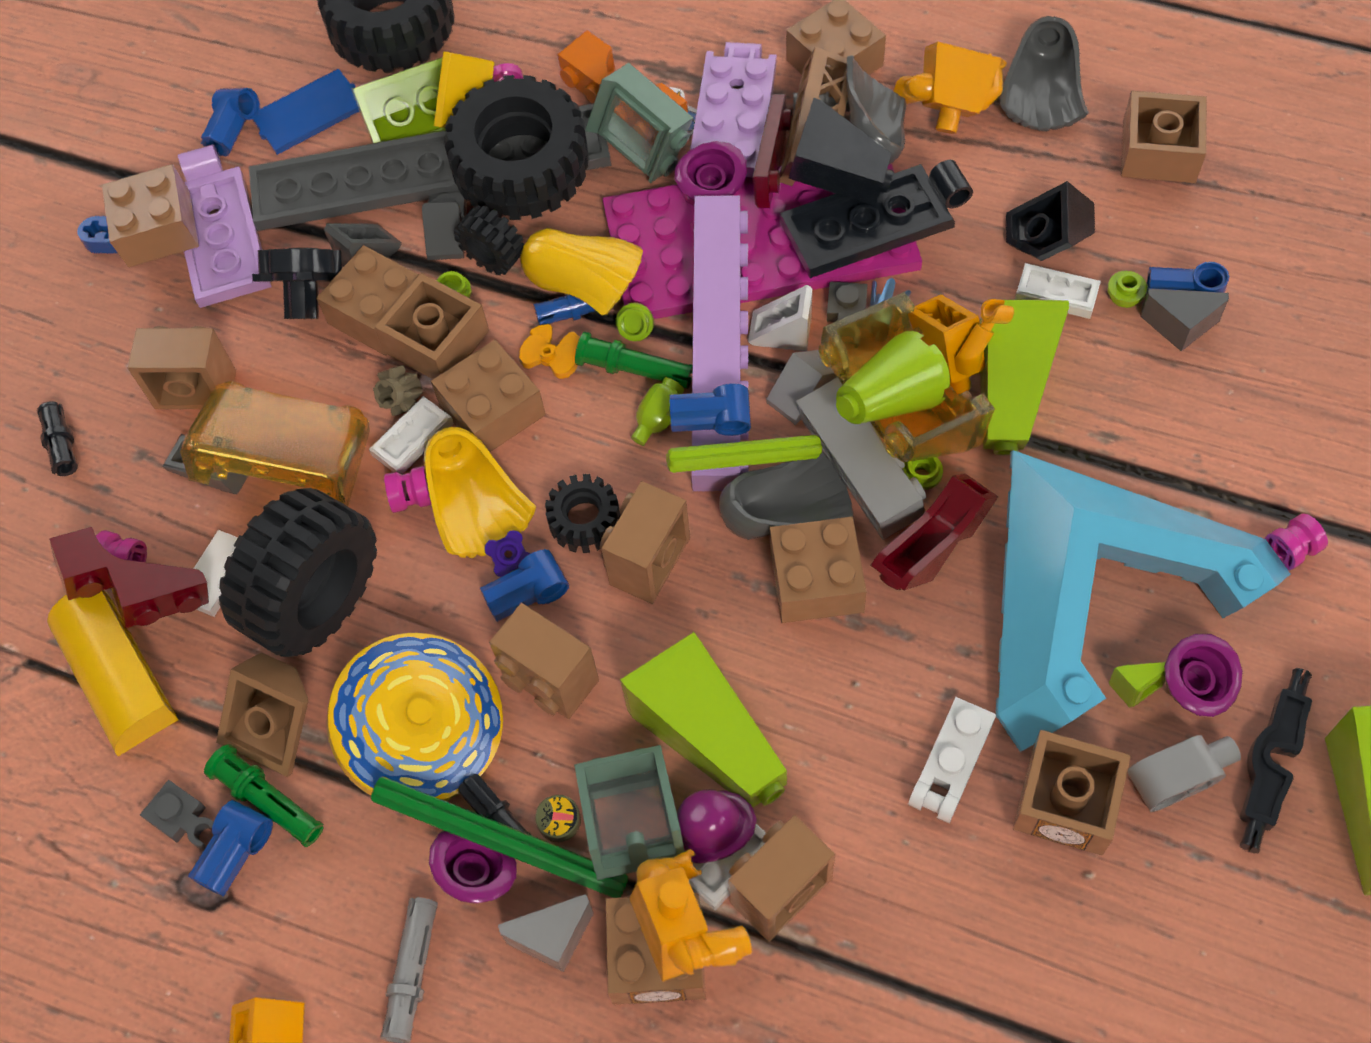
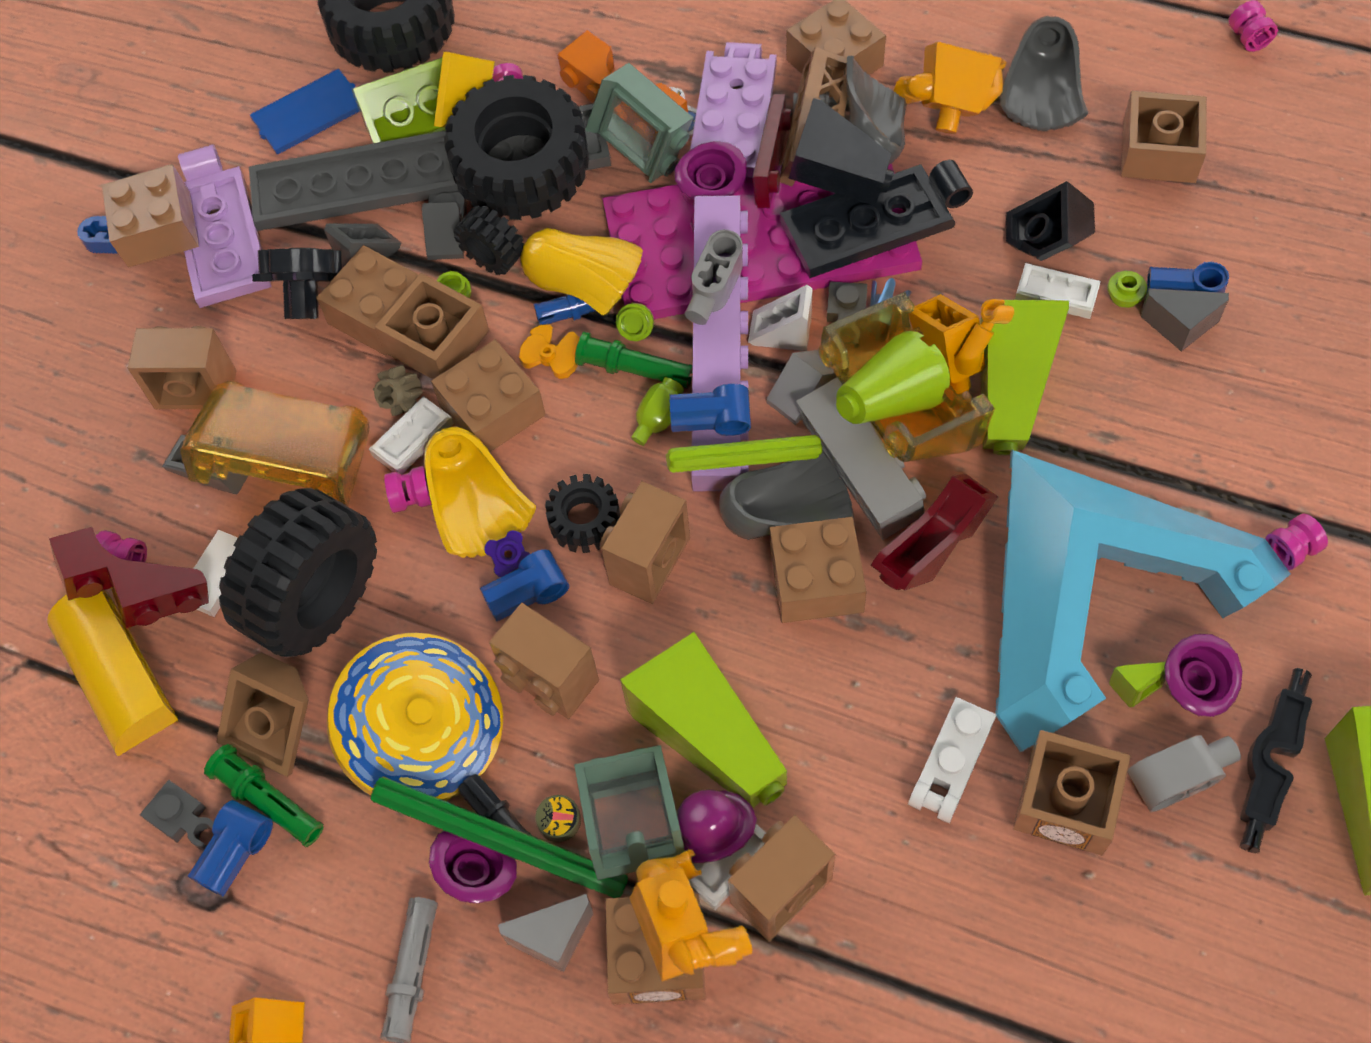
(57, 439): black pin -> none
(230, 111): blue piece -> none
(712, 296): none -> light grey piece
(932, 465): lime plate -> none
(1253, 26): none -> dark pink wheel

